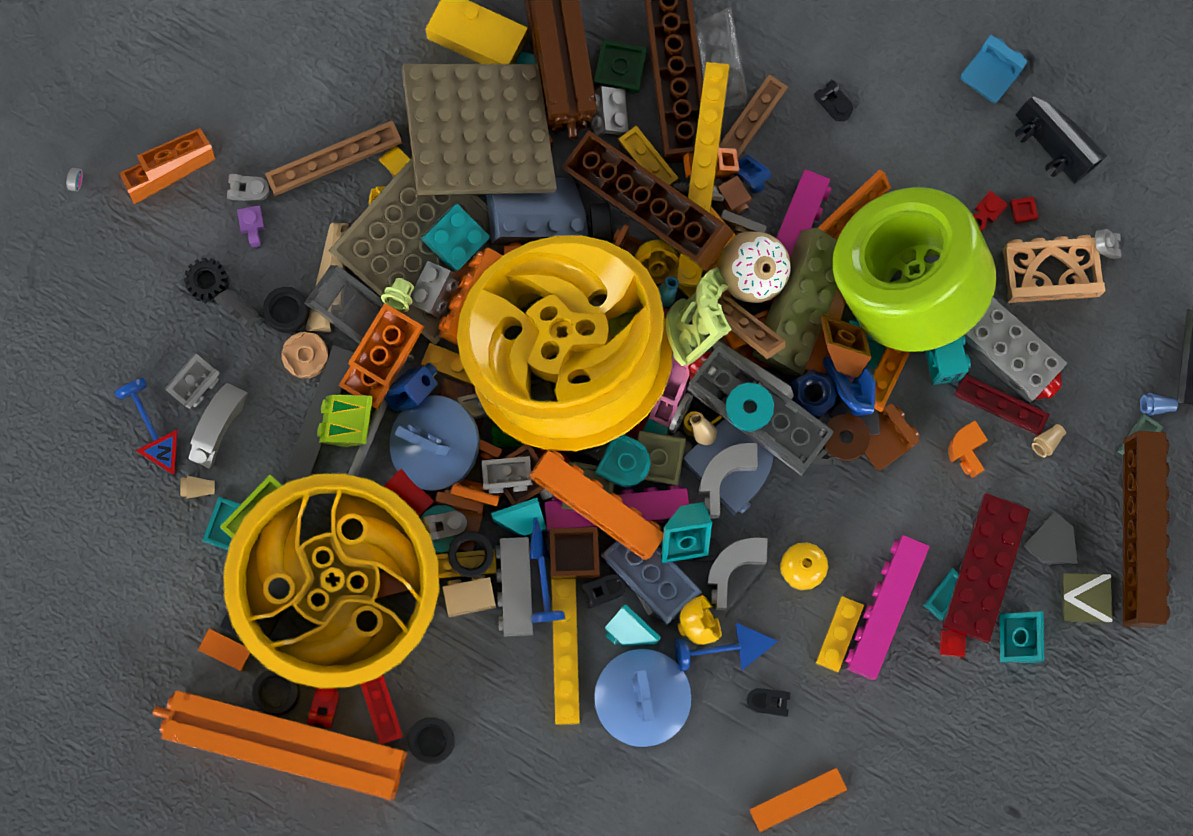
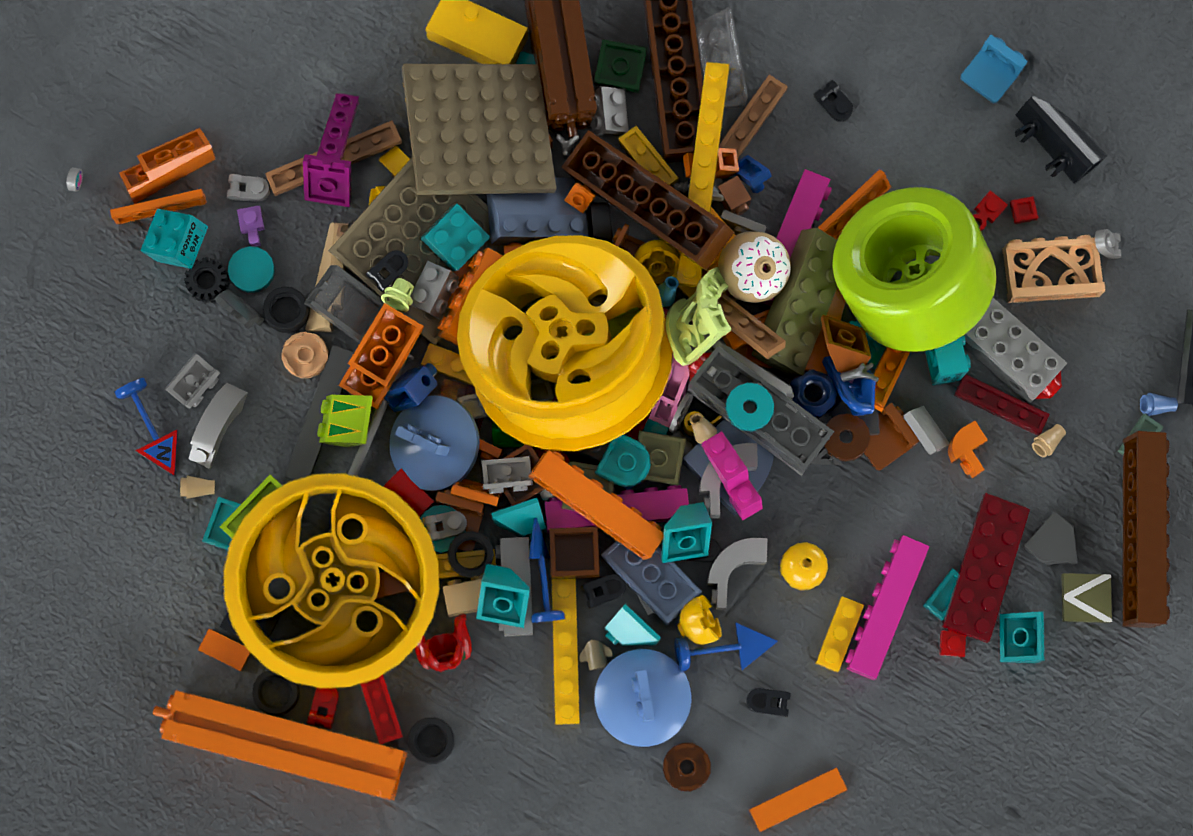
(148, 208): none -> orange tile
(174, 238): none -> teal brick
(251, 269): none -> teal tile
(327, 175): none -> magenta bracket
(394, 262): none -> black plate
(447, 649): none -> red hair
(503, 597): none -> teal slope
(567, 144): none -> light grey bar
(580, 197): none -> orange bracket
(595, 653): none -> dark tan piece
(697, 777): none -> reddish brown tile
(733, 475): none -> dark pink arch
(860, 372): none -> dark grey bar
(926, 430): none -> light grey tile

